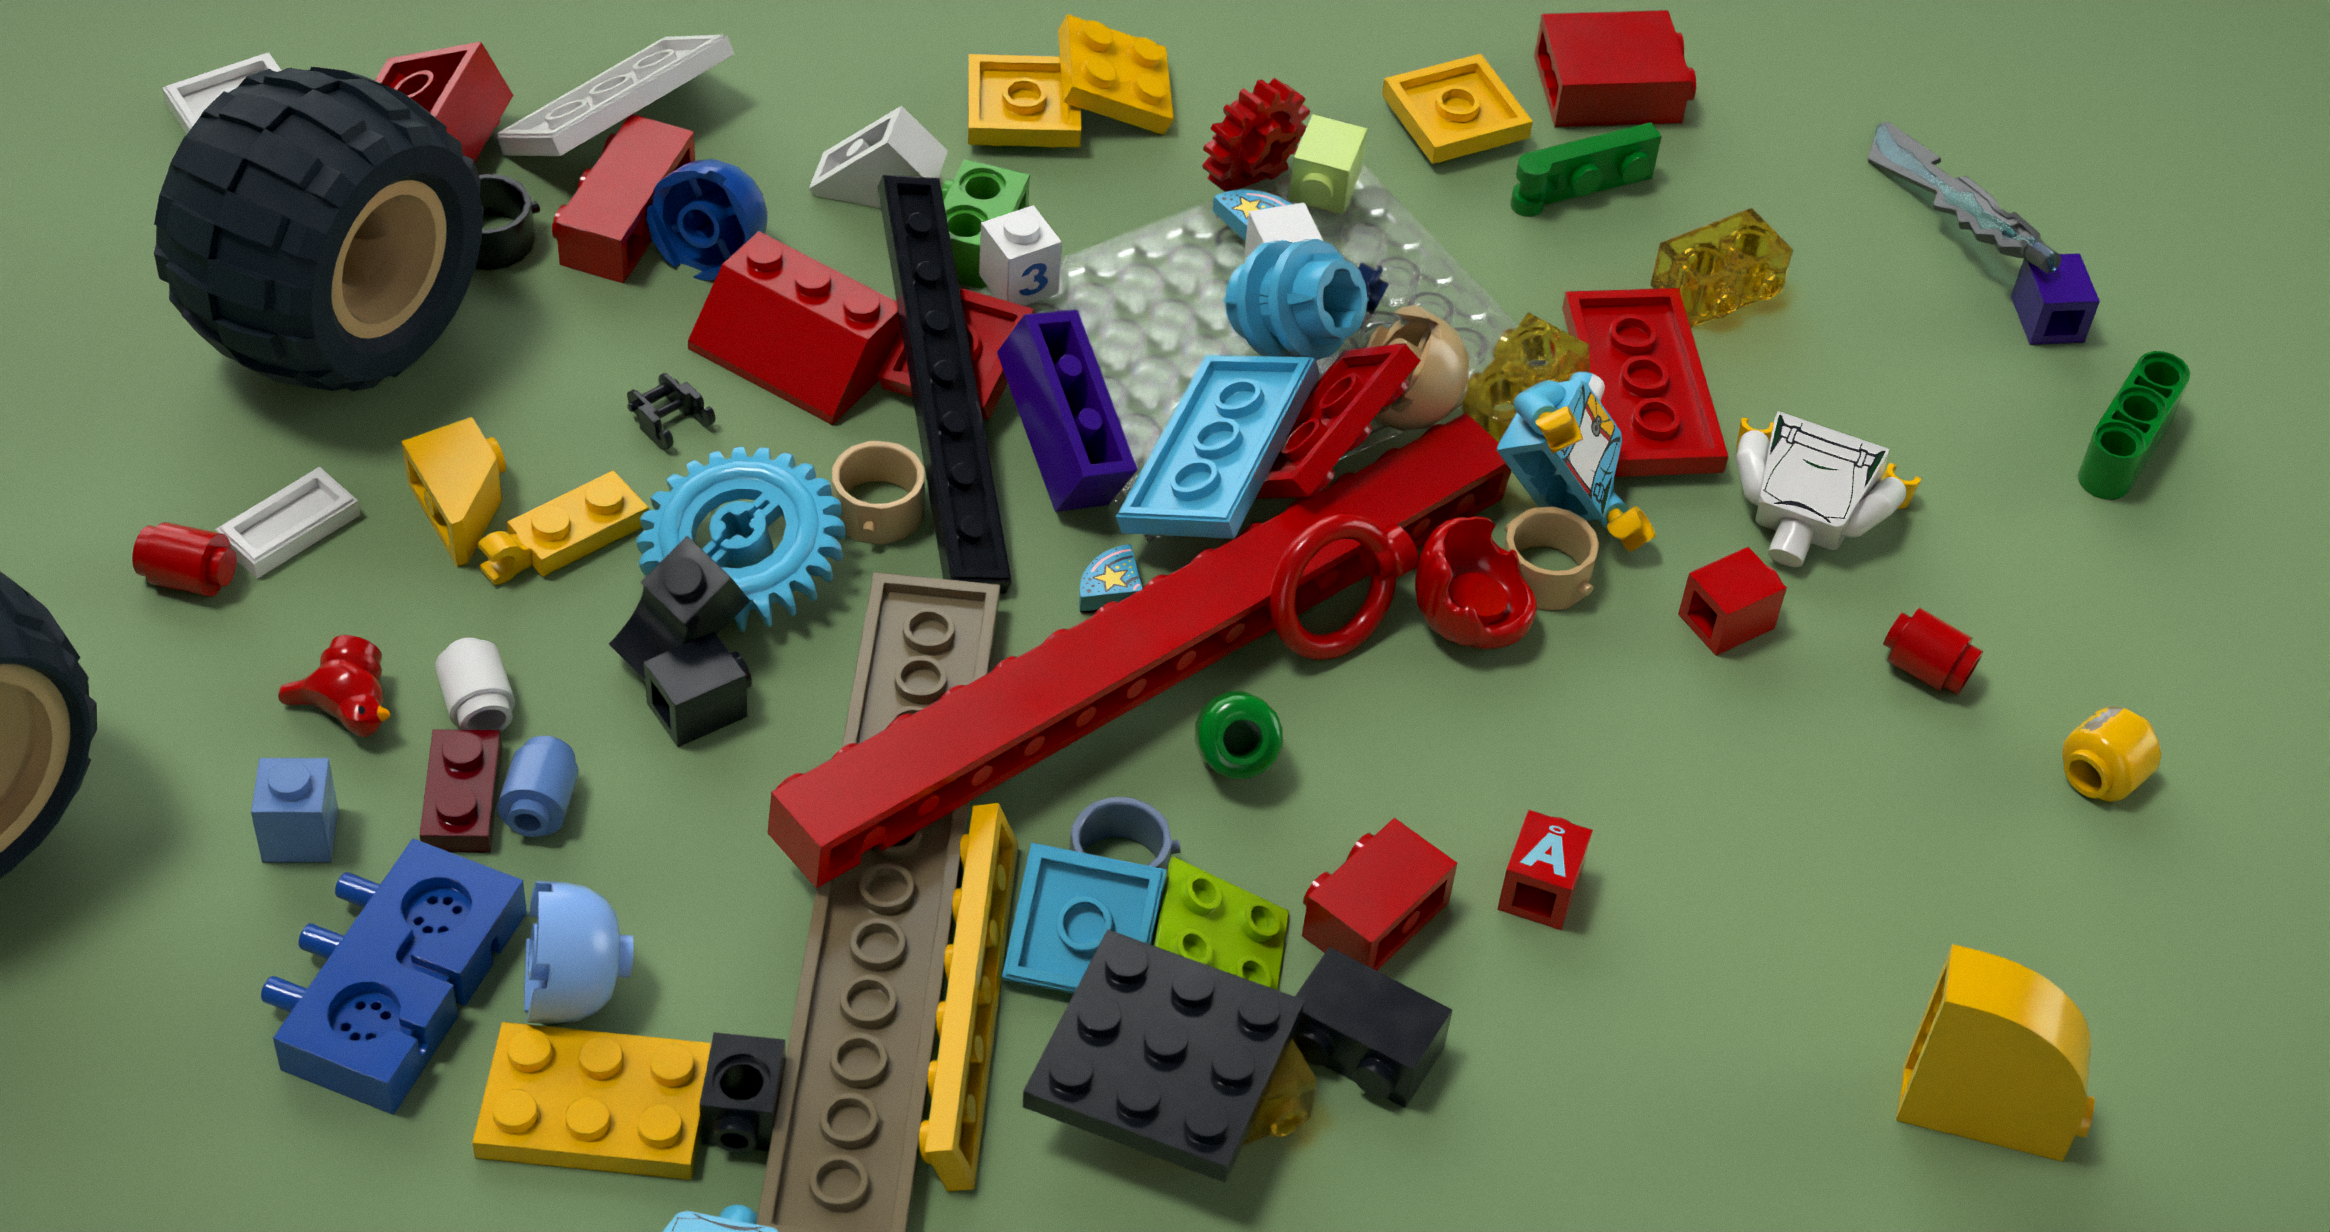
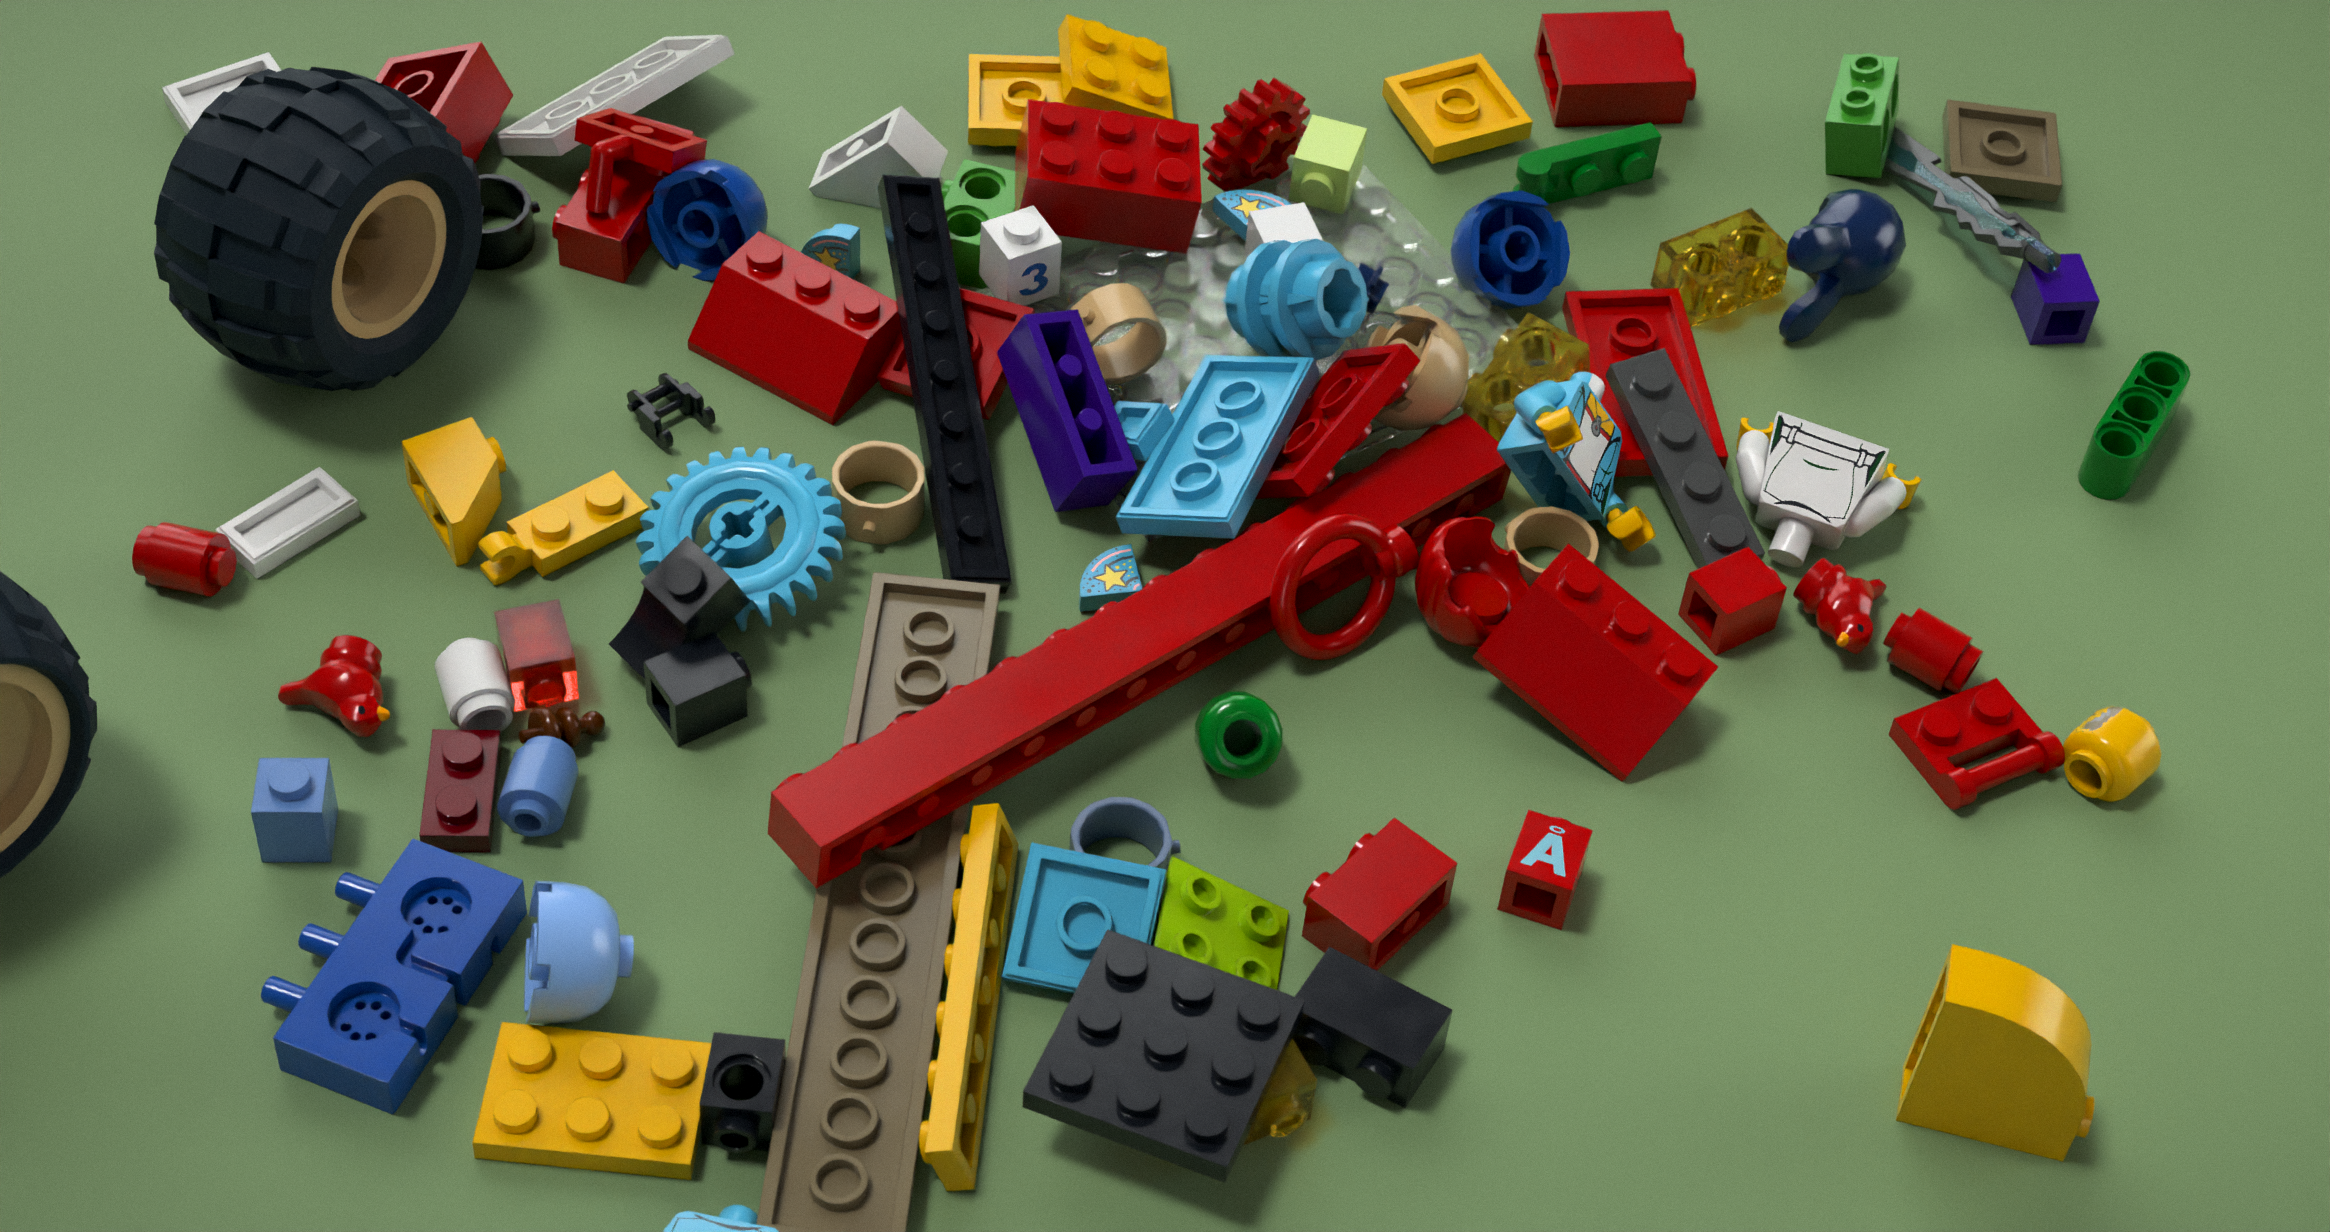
(537, 654): none -> clear red brick
(561, 725): none -> reddish brown hair
(624, 137): none -> red plate
(836, 248): none -> medium azure tile
(1110, 175): none -> red brick
(1135, 351): none -> tan piece
(1143, 425): none -> medium azure tile
(1510, 250): none -> blue cylinder
(1595, 662): none -> red slope
(1681, 458): none -> dark grey plate
(1840, 603): none -> red animal
(1844, 252): none -> dark blue piece
(1862, 115): none -> bright green brick
(1968, 728): none -> red plate
(2003, 149): none -> dark tan plate

